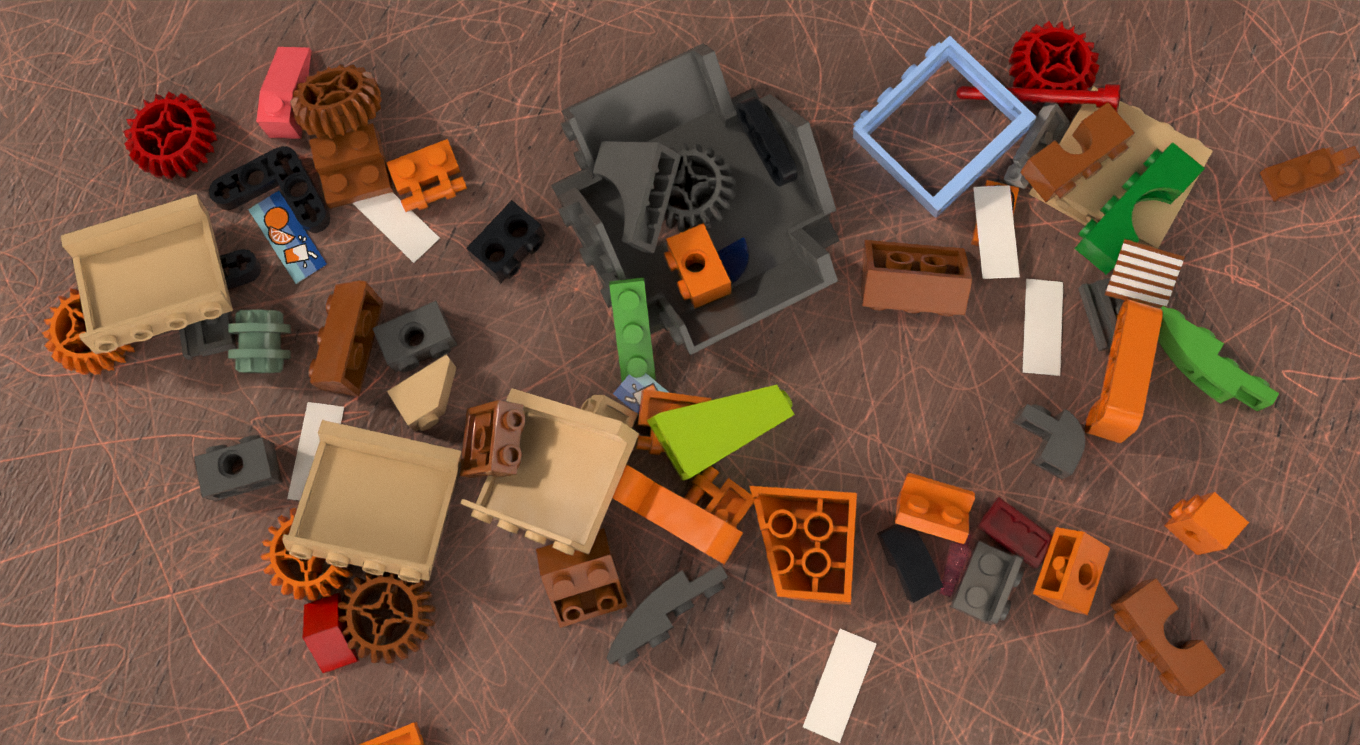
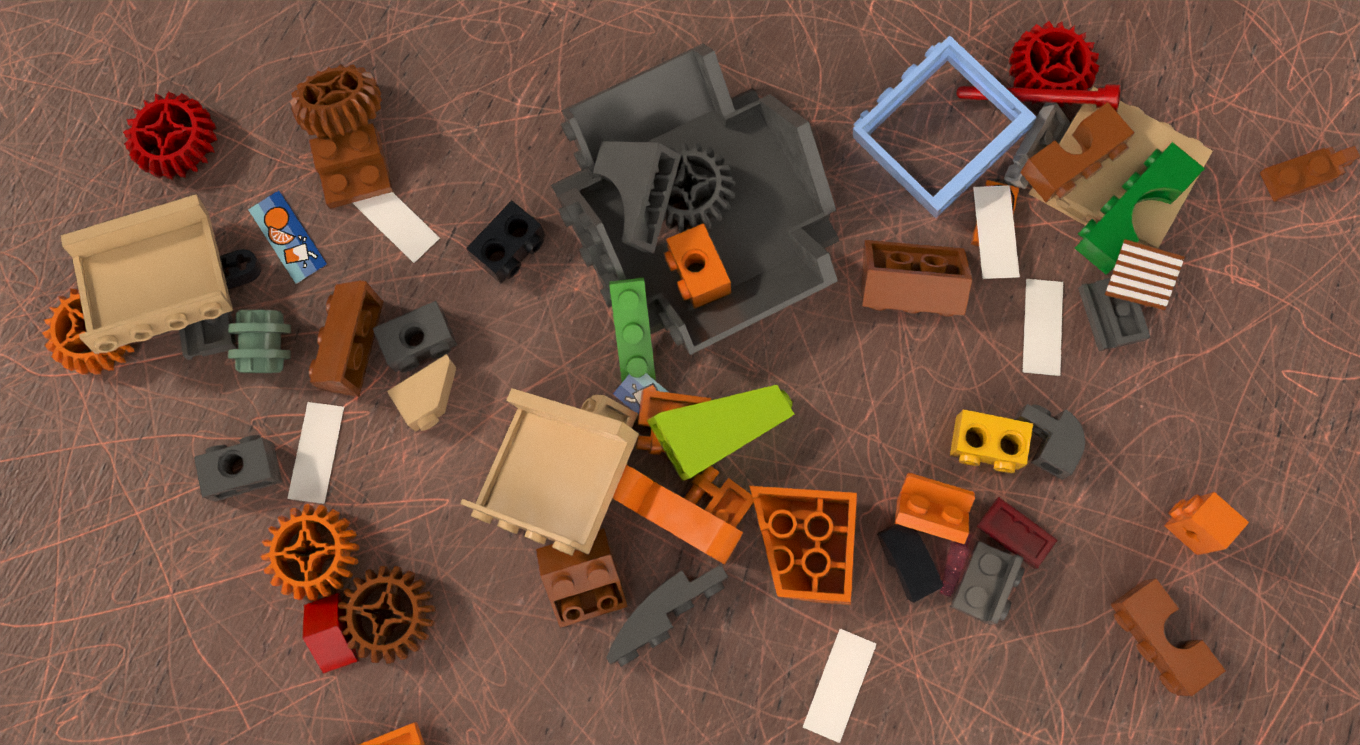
(274, 111): coral slope -> none
(274, 176): black beam -> none
(374, 502): tan panel -> none
(423, 168): orange plate -> none
(492, 440): dark orange plate -> none
(735, 259): clear blue tile -> none
(766, 141): black beam -> none
(991, 431): none -> yellow brick
(1071, 570): orange brick -> none
(1127, 373): orange beam -> none
(1197, 357): bright green slope -> none

